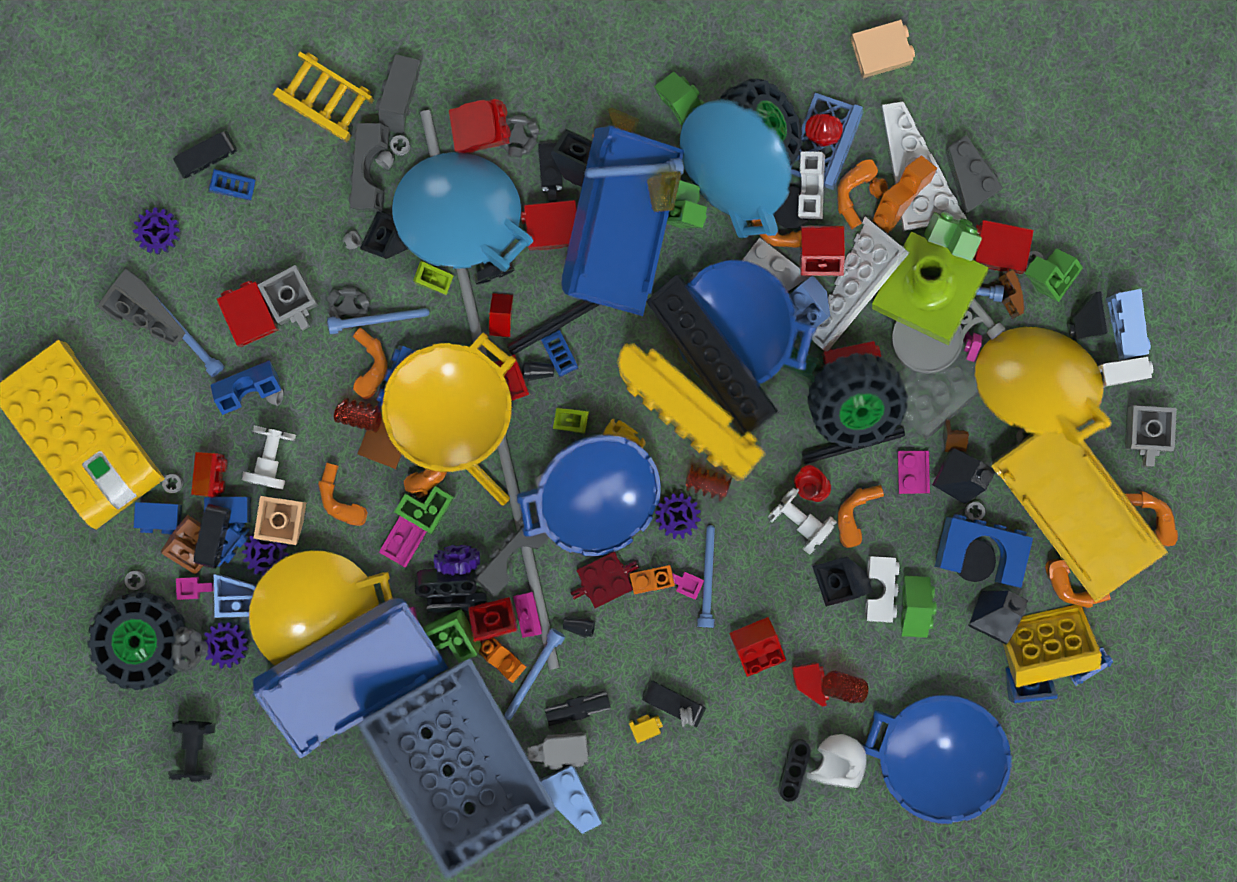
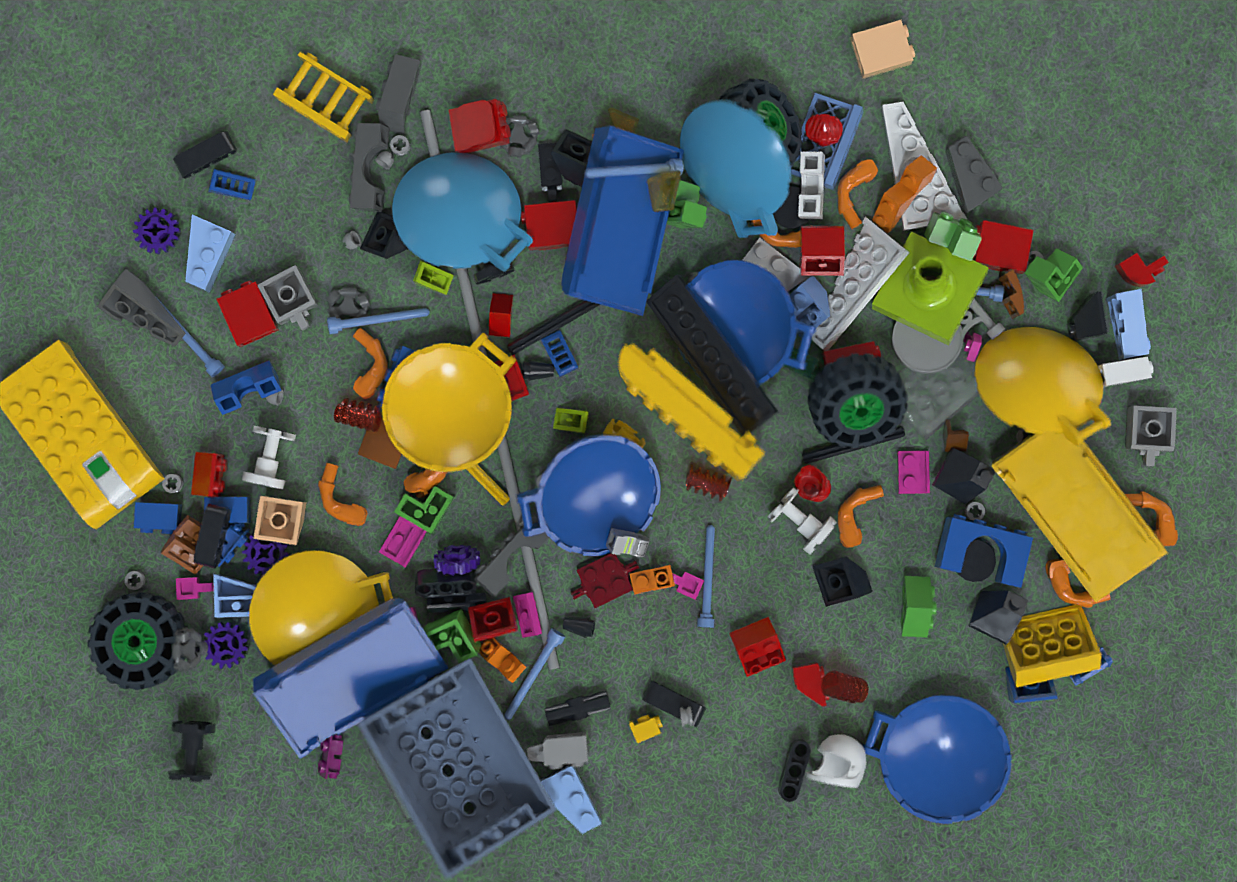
(206, 252): none -> light blue wedge
(329, 764): none -> magenta hinge
(627, 543): none -> light grey leg
(672, 524): dark purple gear -> none
(678, 96): bright green brick -> none
(878, 187): orange plate -> none
(882, 608): white arch -> none
(1137, 273): none -> red brick

